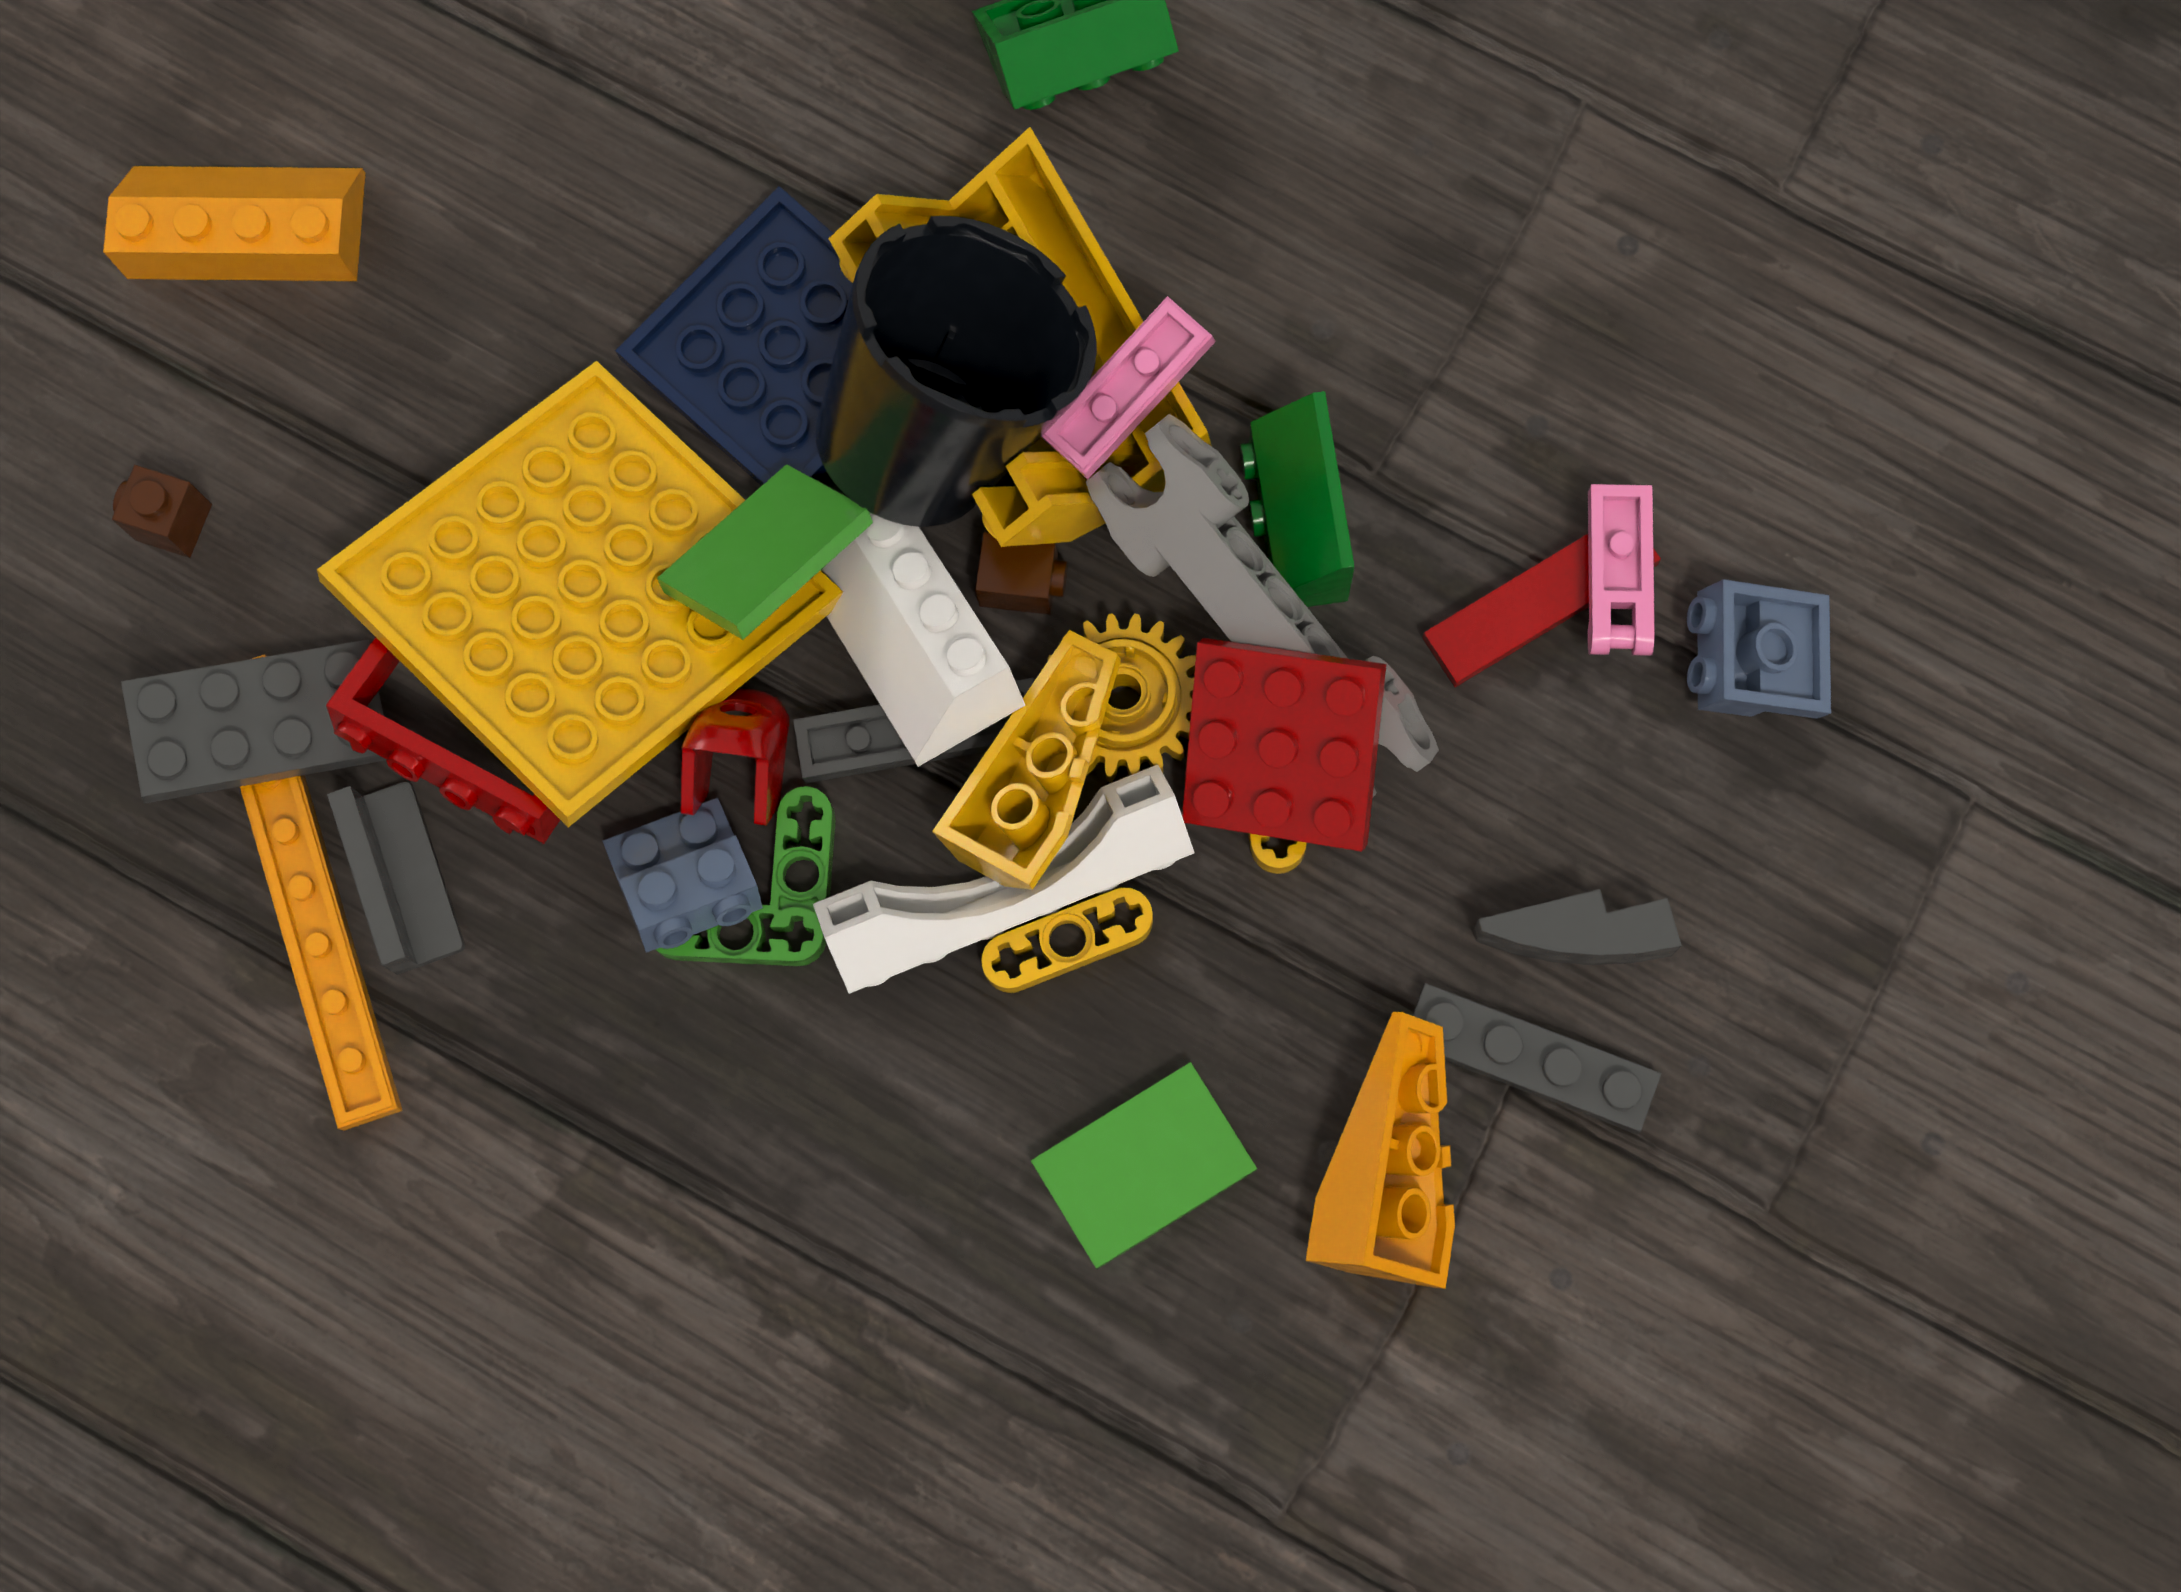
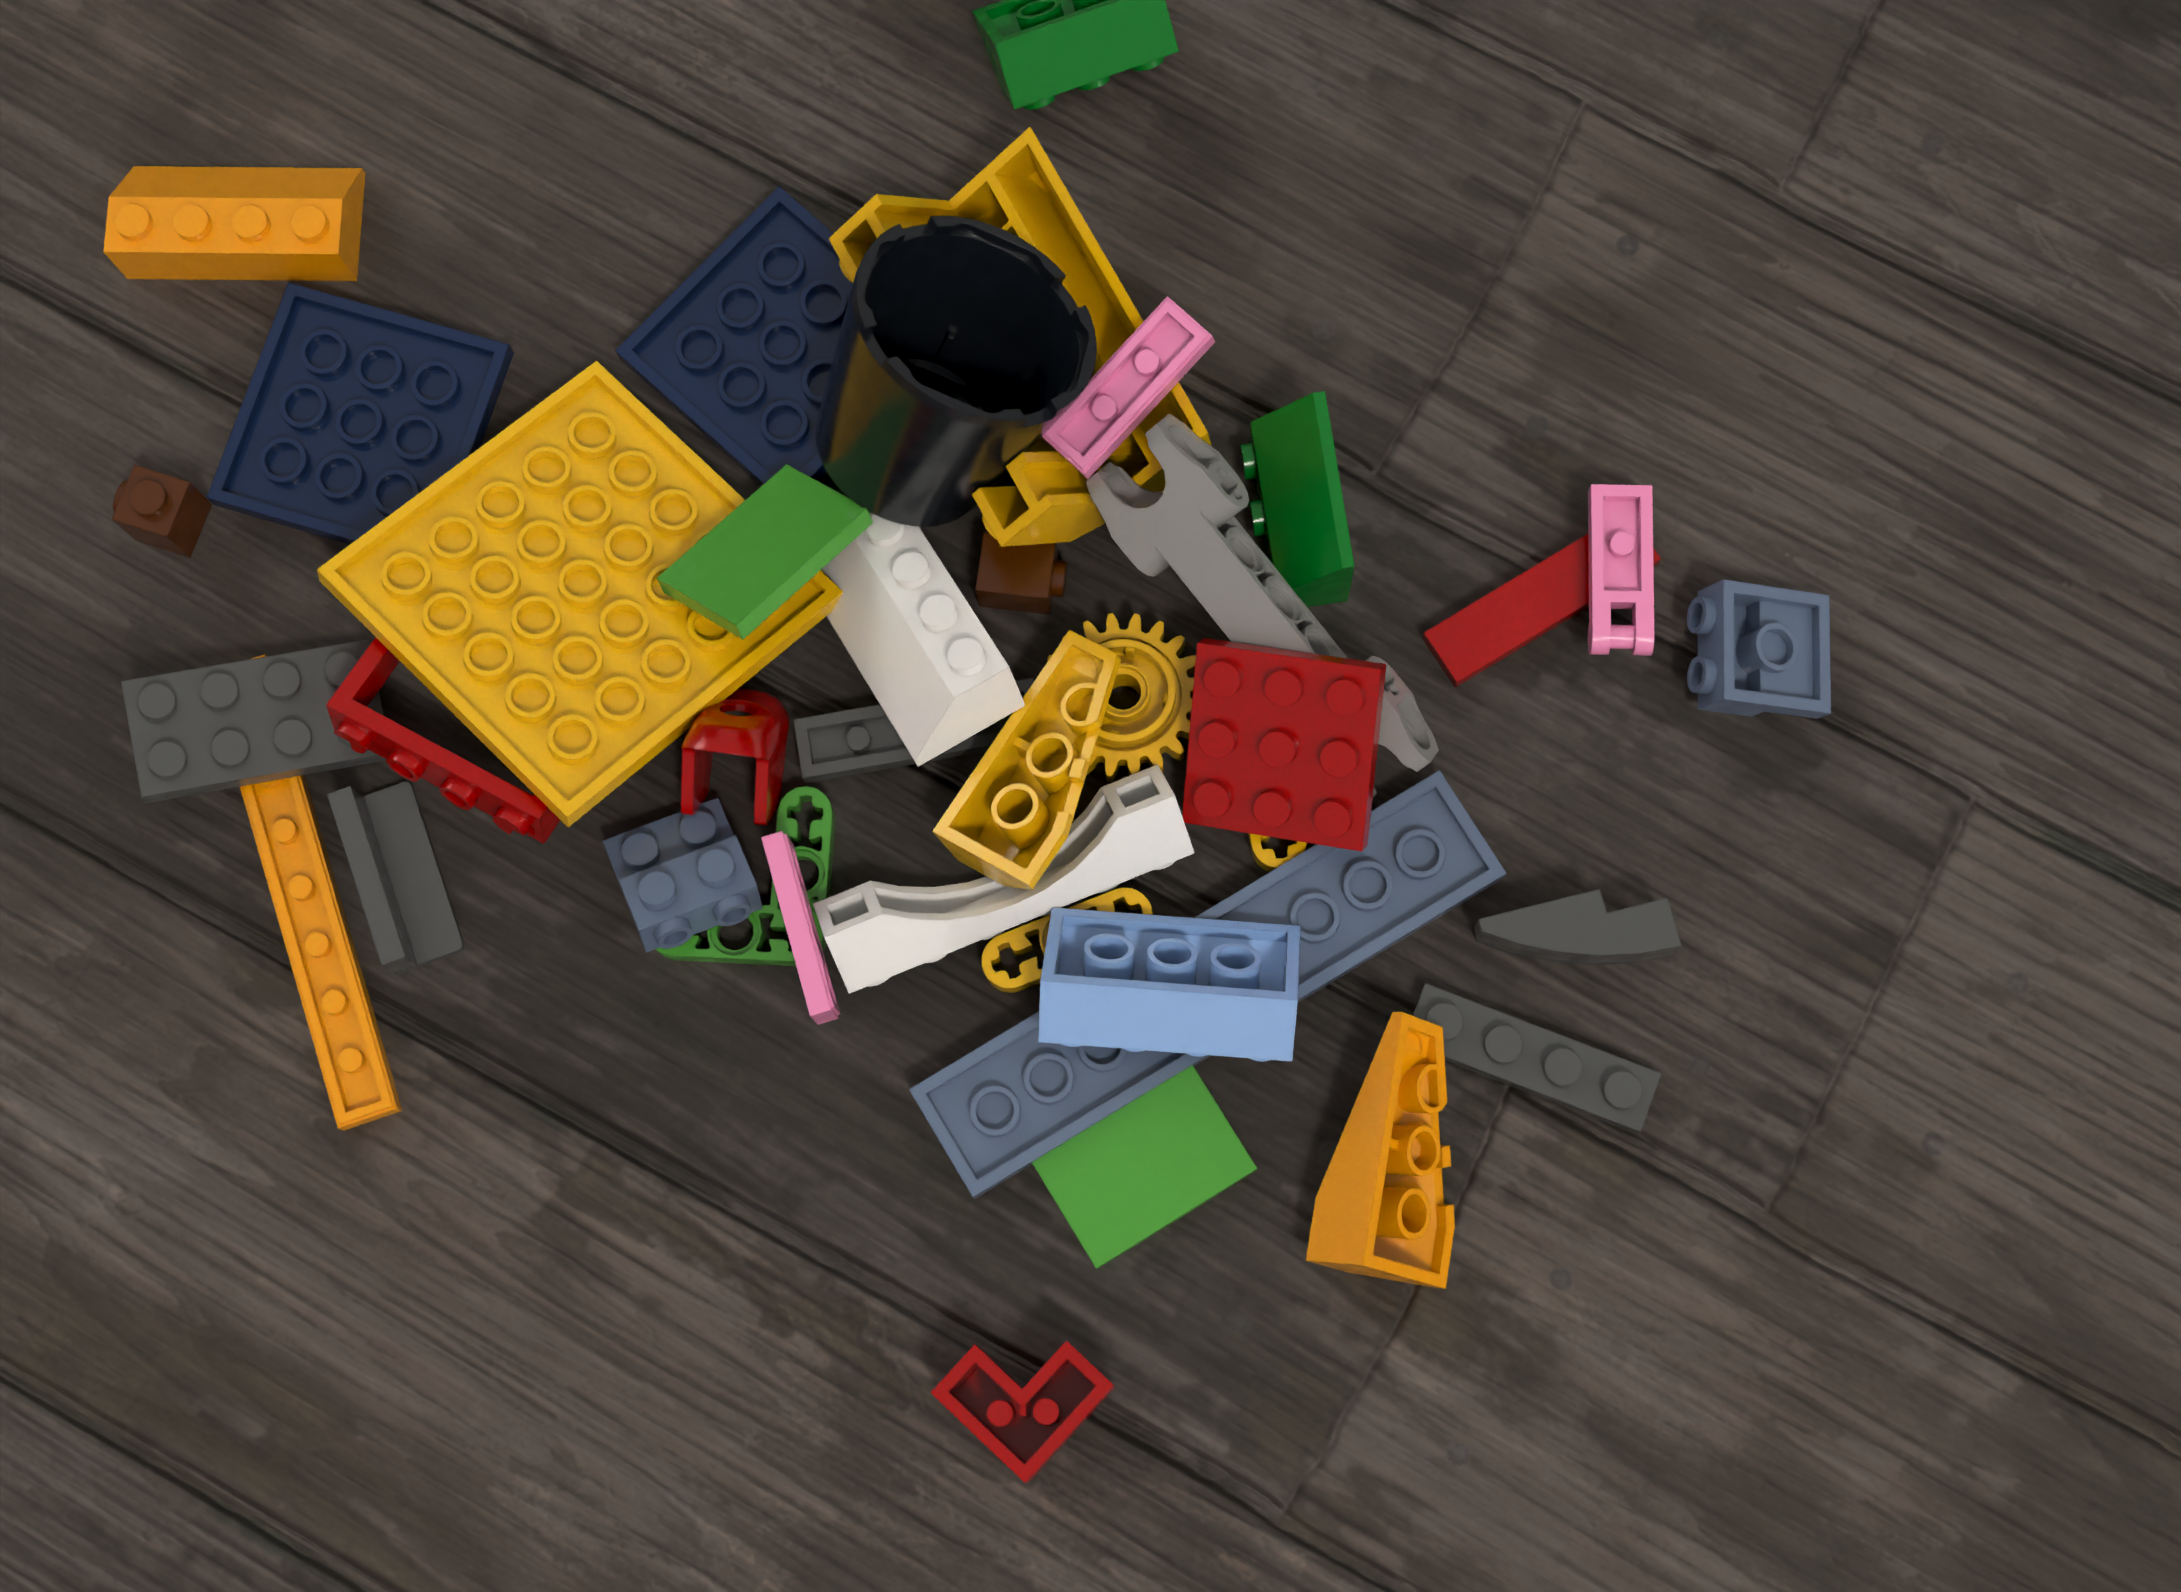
(354, 414): none -> dark blue plate
(801, 927): none -> bright pink tile
(1028, 1422): none -> red brick
(1029, 1097): none -> sand blue plate
(1170, 984): none -> light blue slope

